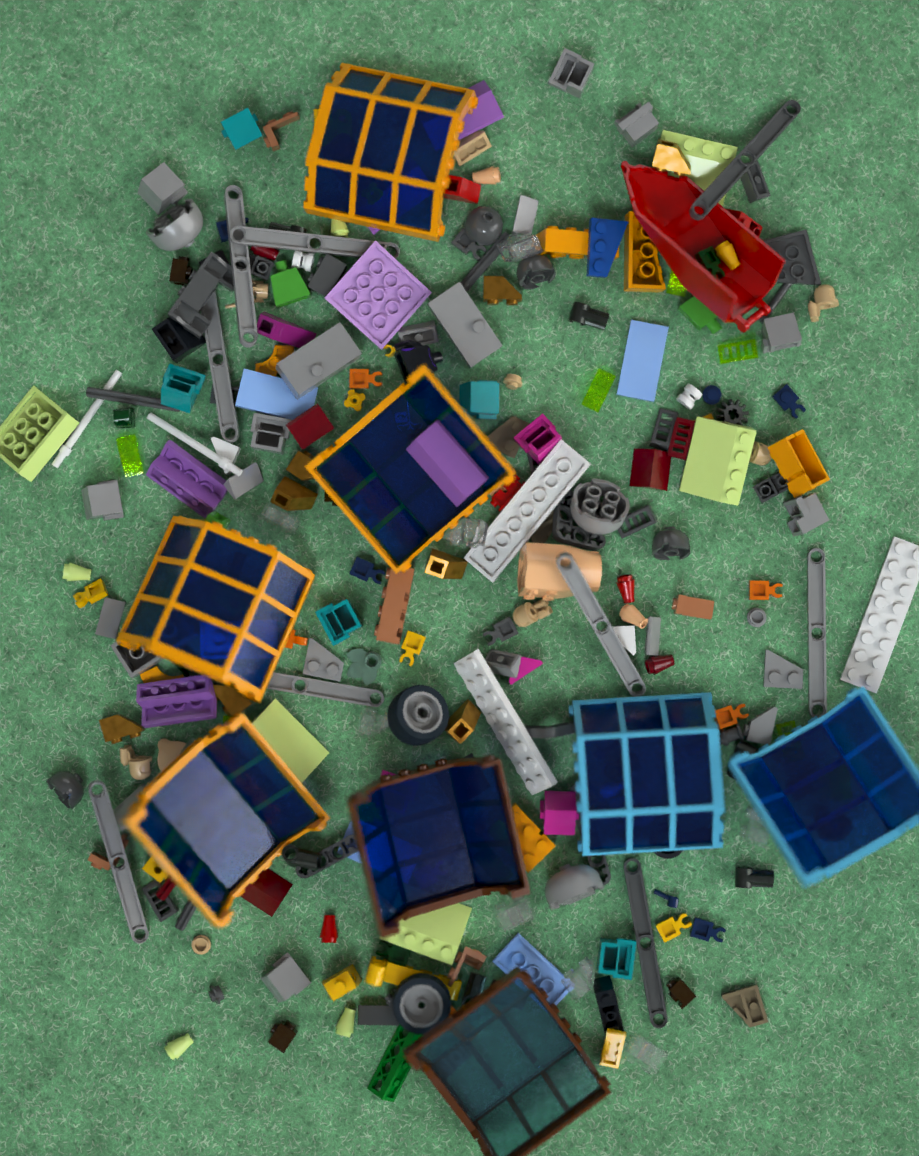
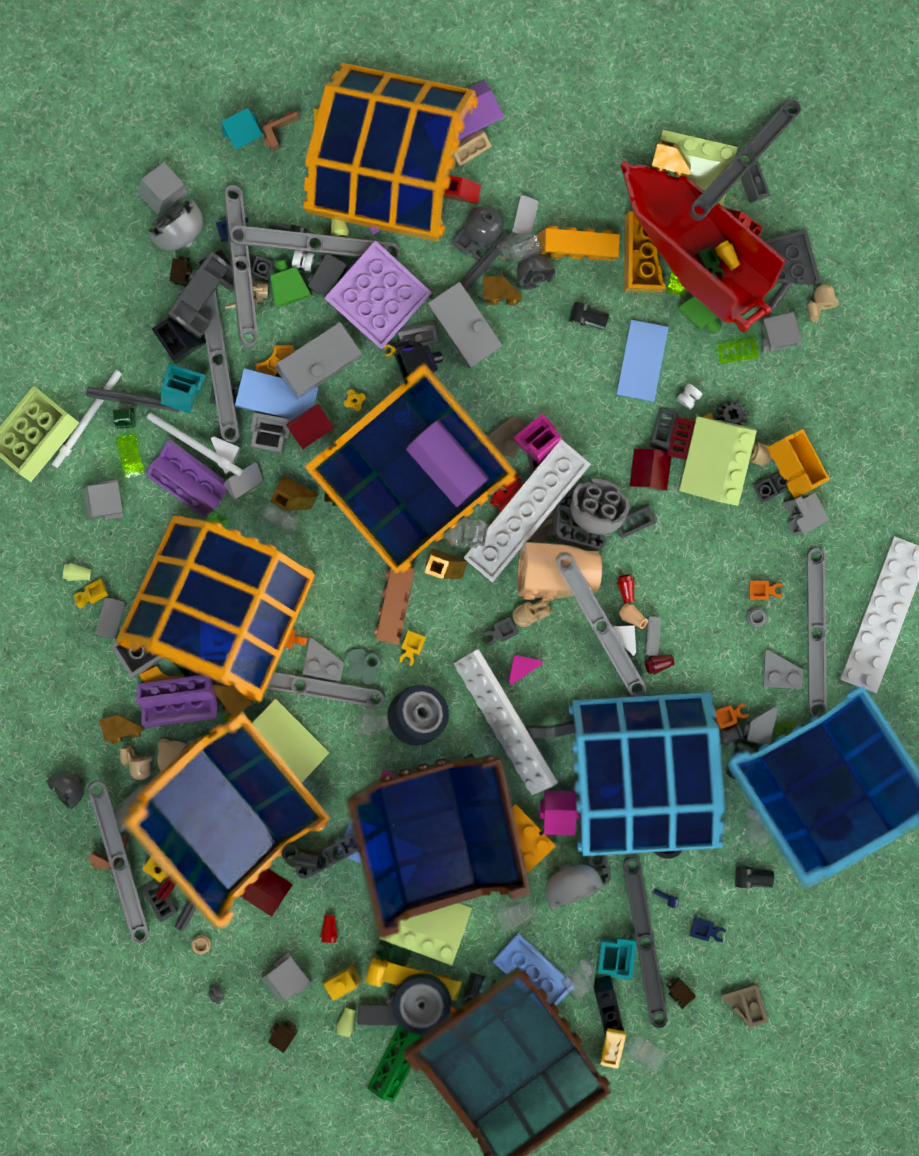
(178, 1046): yellowish green cone -> none
(270, 253): dark red cone -> none
(283, 330): magenta slope -> none
(298, 464): pearl gold slope -> none
(338, 621): teal plate -> none
(360, 379): orange plate -> none
(363, 570): dark blue plate -> none
(463, 721): pearl gold slope -> none
(468, 956): nougat bracket -> none
(480, 398): teal plate -> none
(487, 176): light nougat cone -> none
(503, 663): light grey slope -> none
(513, 381): tan plate -> none
(571, 73): light grey plate -> none
(598, 390): clear neon green slope -> none
(603, 244): blue wing -> none
(637, 124): light grey plate -> none
(670, 928): yellow plate -> none
(673, 543): dark grey cylinder -> none
(693, 607): nougat bracket -> none
(711, 395): dark blue plate -> none
(787, 399): dark blue plate -> none

